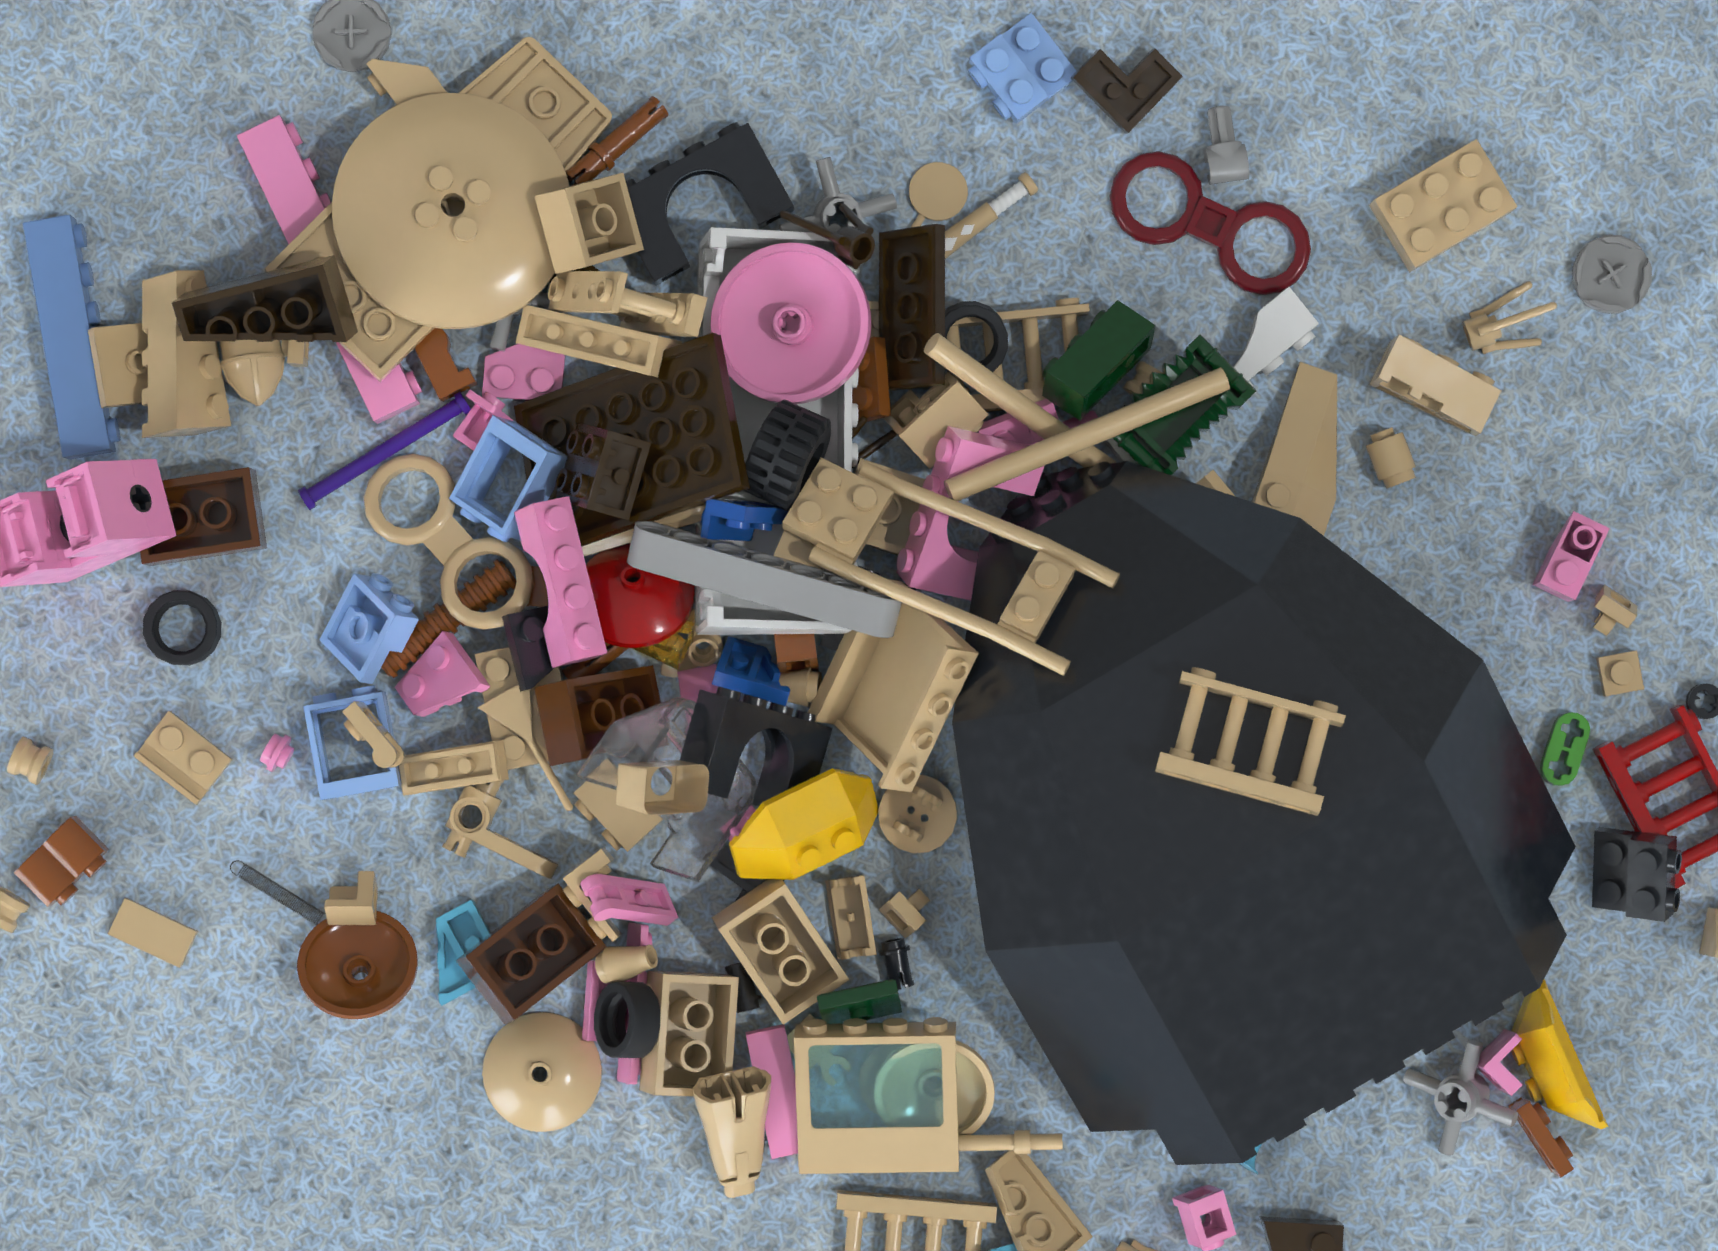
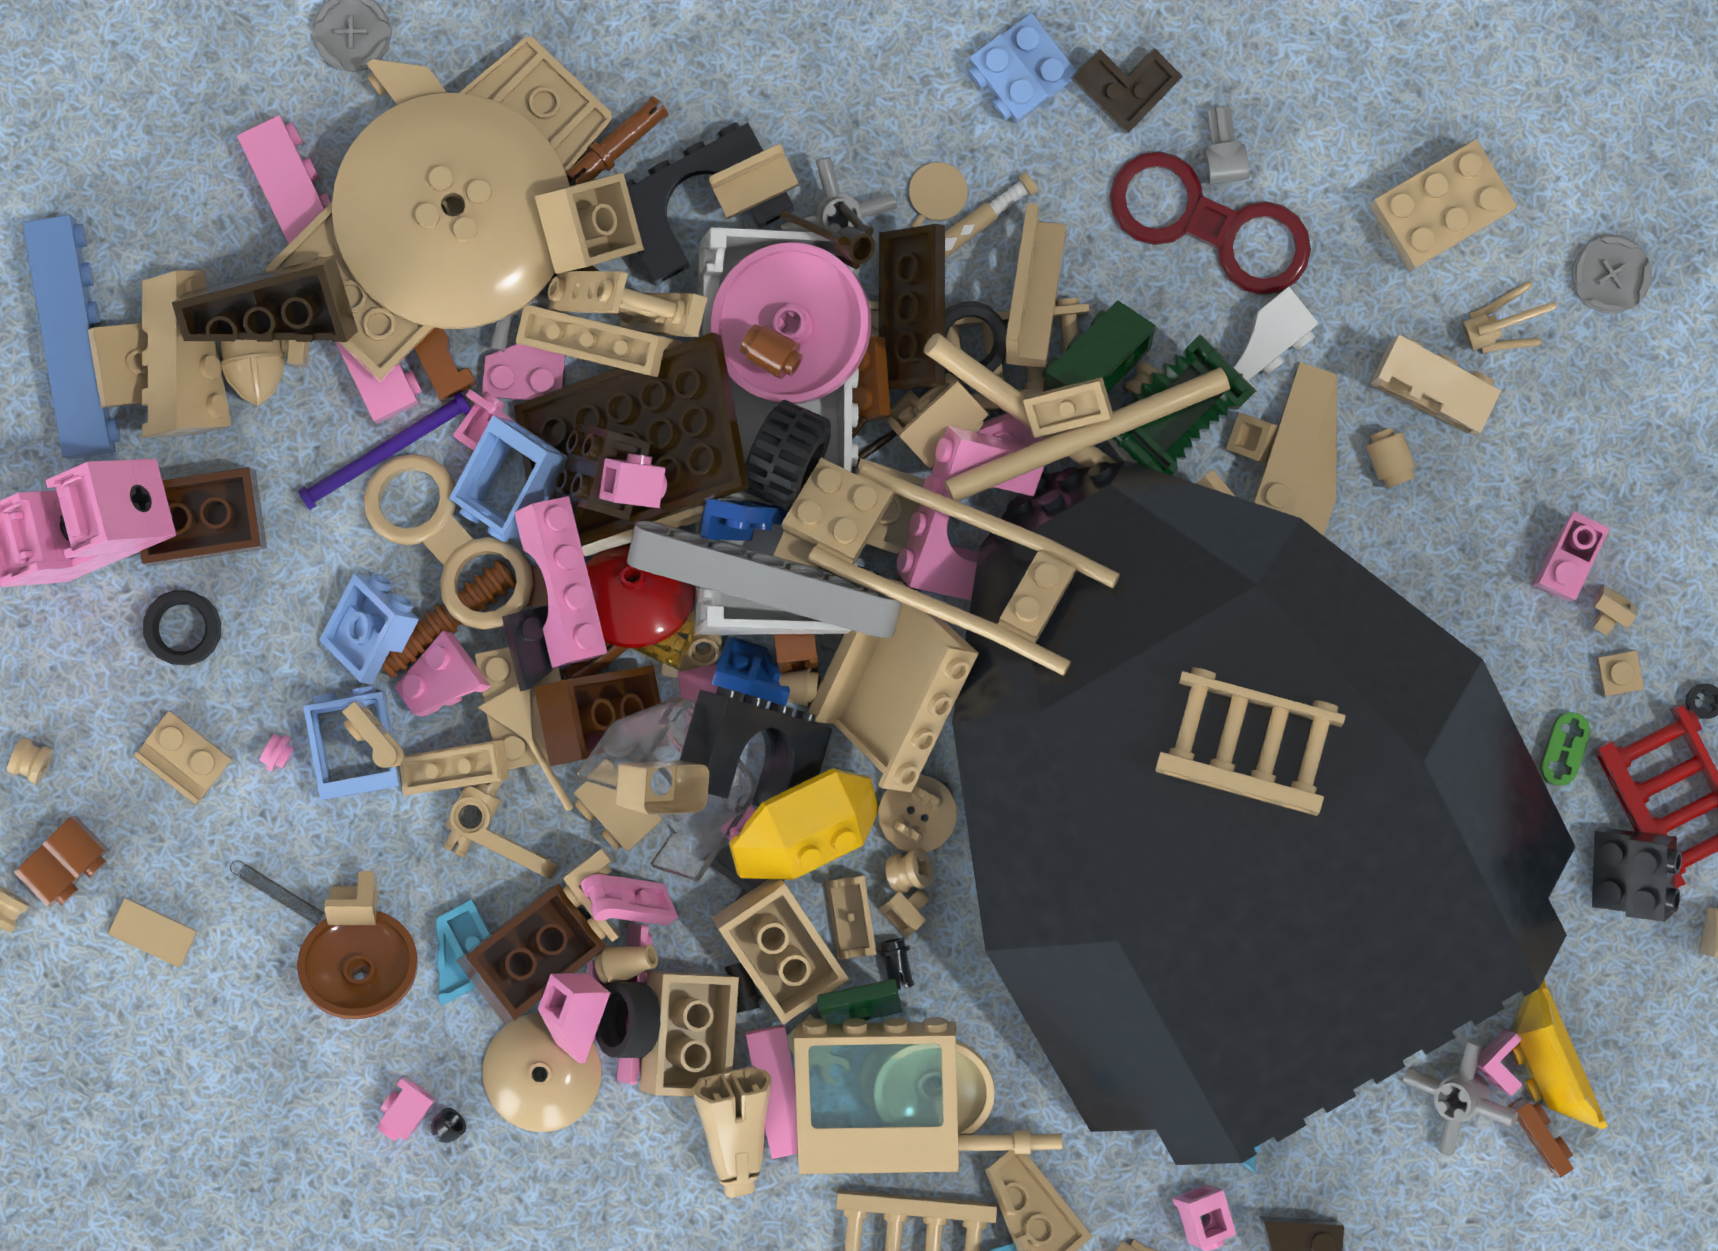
(404, 1110): none -> bright pink brick
(443, 1131): none -> black hinge
(573, 1011): none -> bright pink slope
(633, 481): none -> bright pink brick
(753, 181): none -> tan panel
(771, 351): none -> dark orange brick
(909, 871): none -> tan wheel
(1035, 291): none -> tan fence
(1068, 407): none -> tan plate
(1252, 437): none -> tan plate

